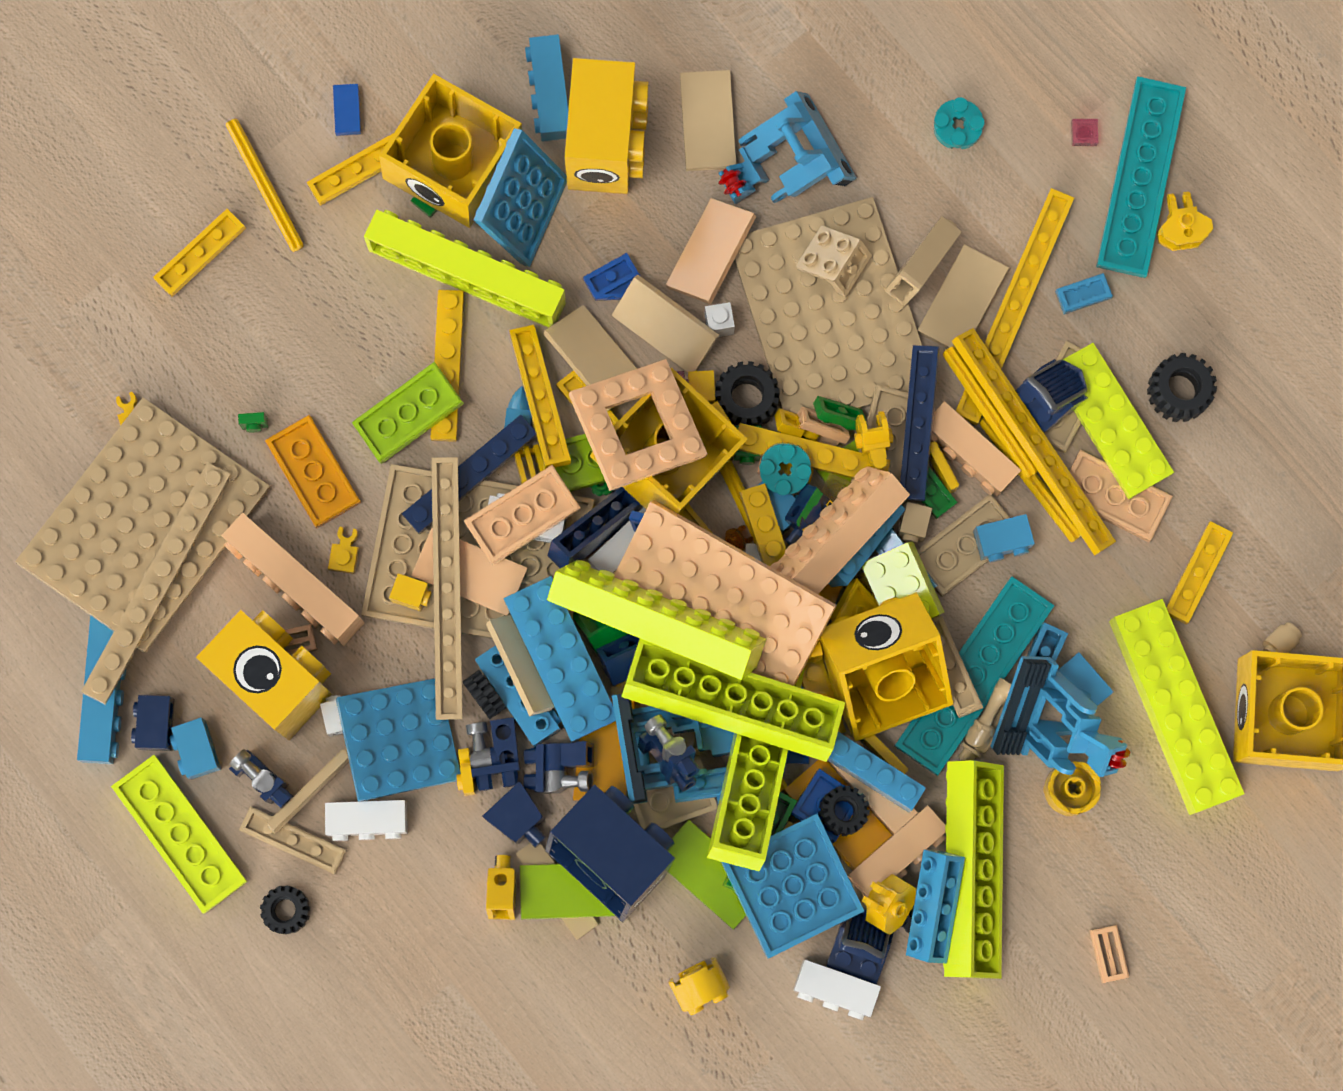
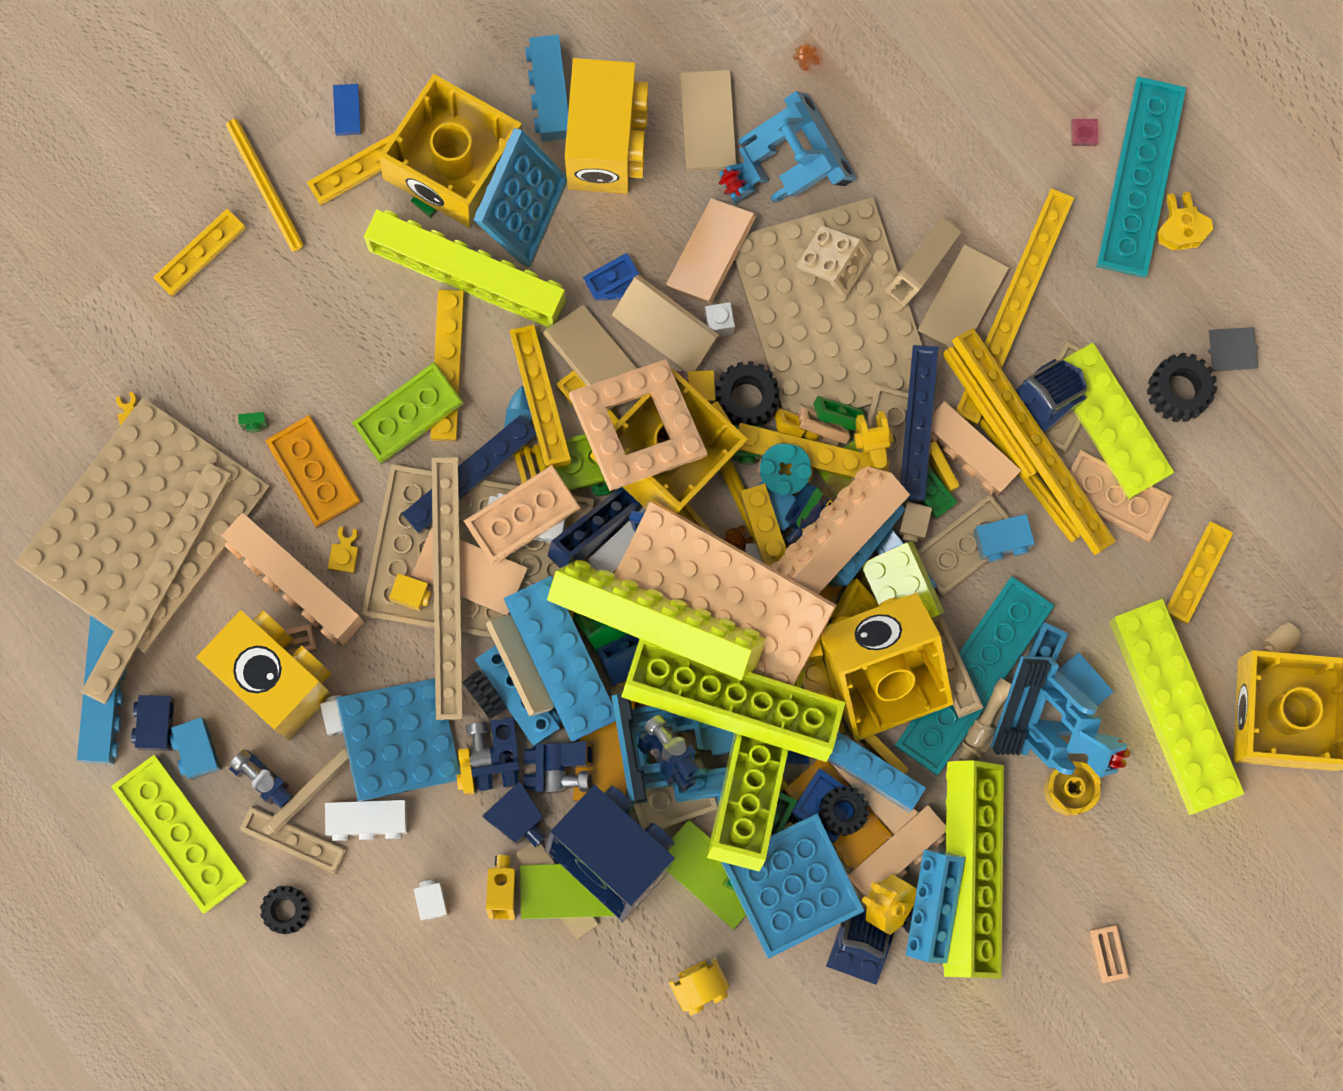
(430, 900): none -> white brick
(803, 53): none -> clear orange plate
(836, 989): white brick -> none
(960, 110): teal plate -> none
(1083, 293): dark azure plate -> none
(1233, 349): none -> dark grey piece

